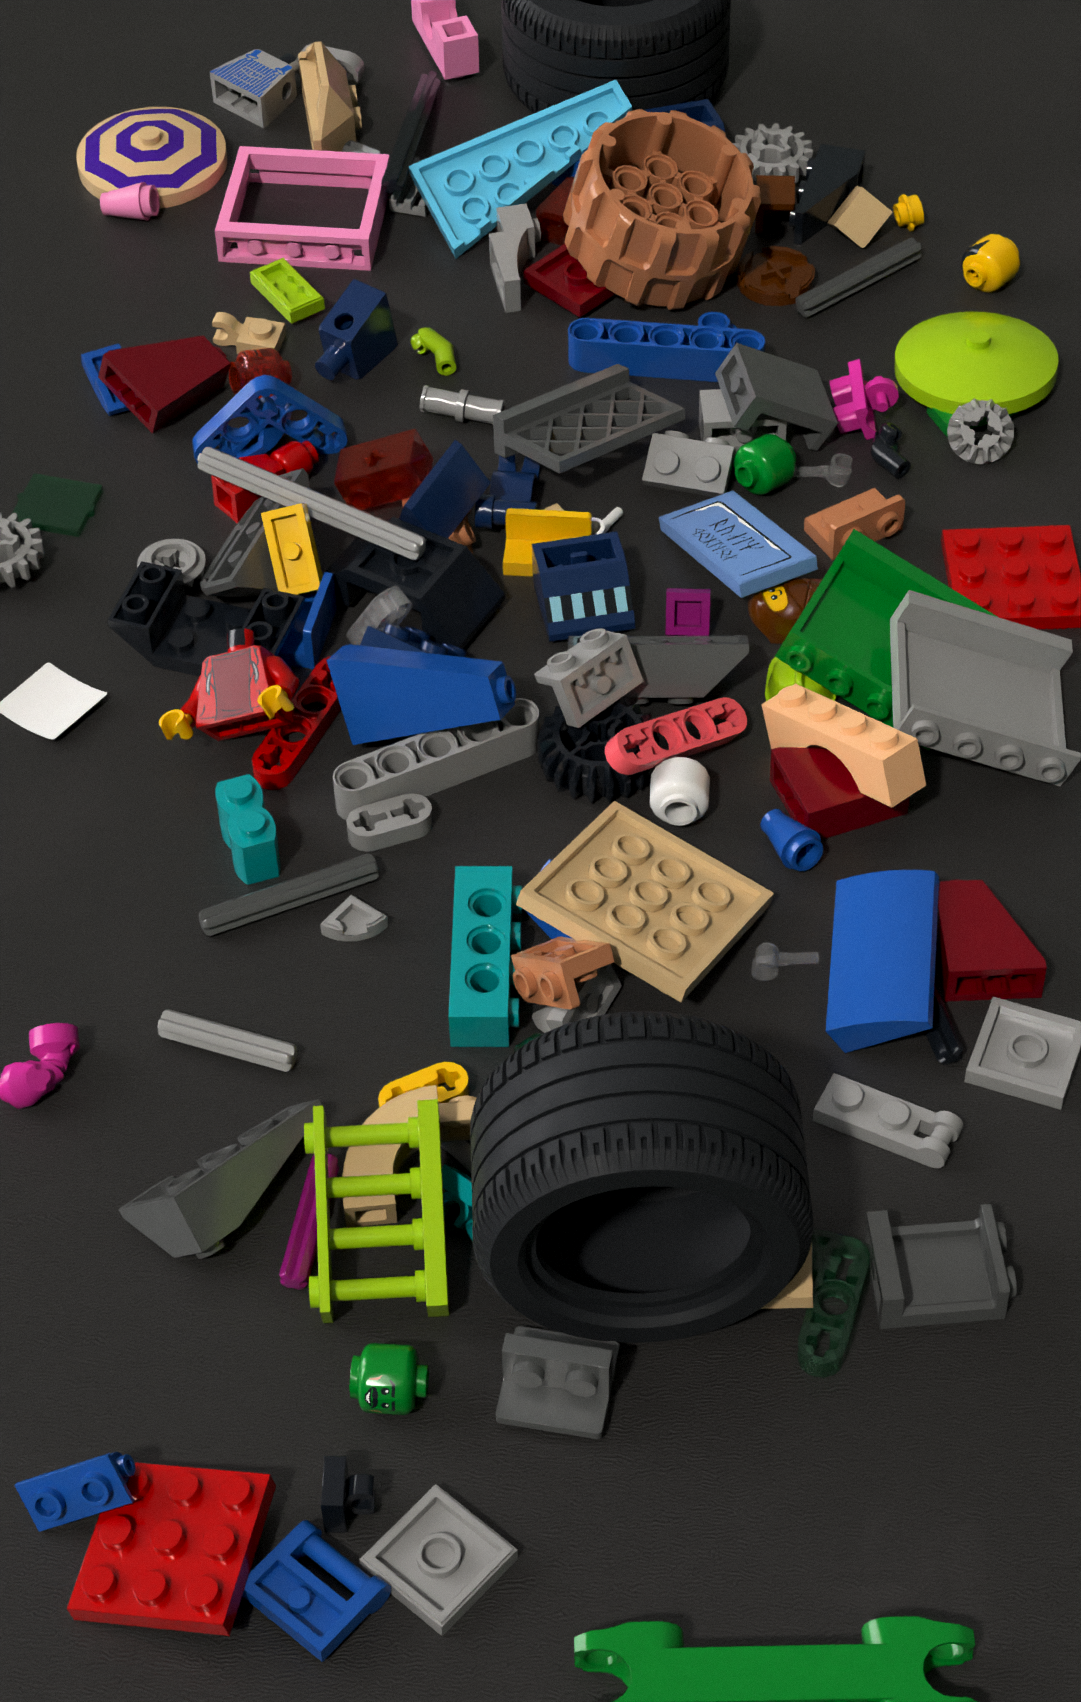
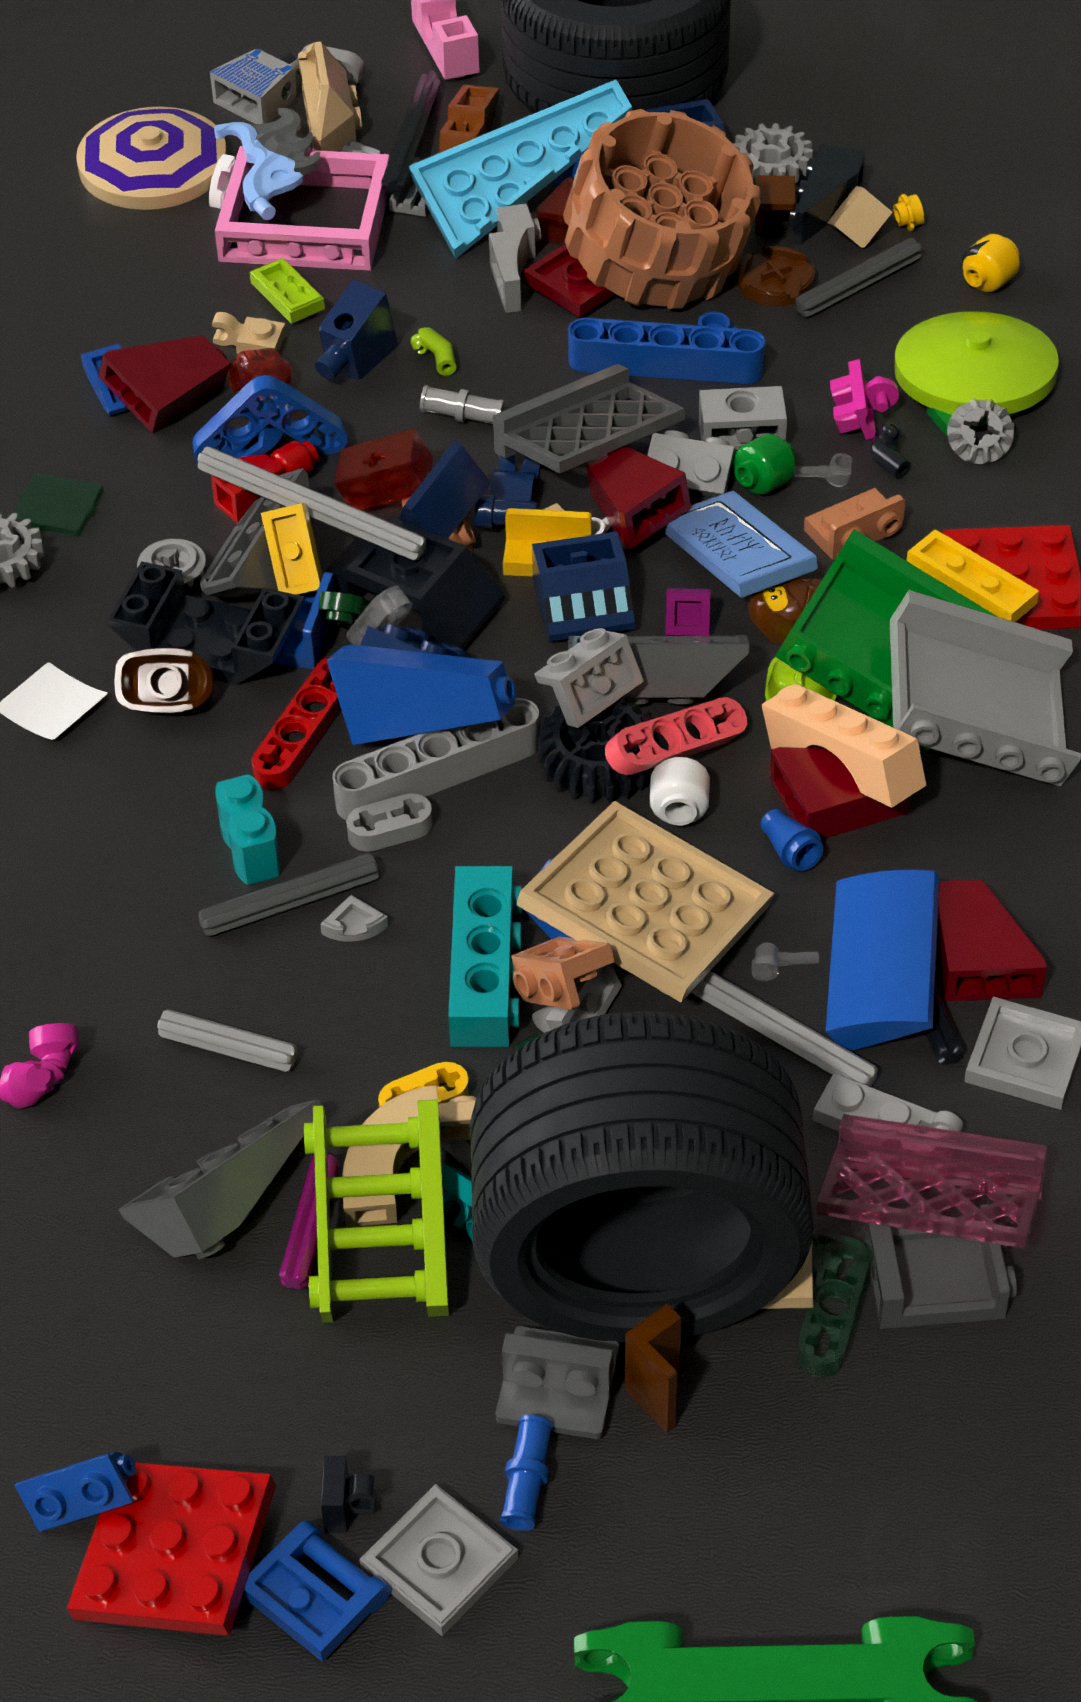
(133, 202): bright pink cone -> none
(163, 680): none -> reddish brown piece
(220, 180): none -> white tile
(236, 693): torso -> none
(276, 155): none -> light blue piece
(342, 607): none -> dark green plate
(388, 1379): green head -> none
(468, 115): none -> dark orange slope
(526, 1473): none -> blue pin
(637, 493): none -> dark red slope
(654, 1365): none -> reddish brown panel
(776, 387): dark grey panel -> none
(784, 1029): none -> light grey axle
(939, 1160): none -> clear pink fence
(973, 576): none -> yellow plate

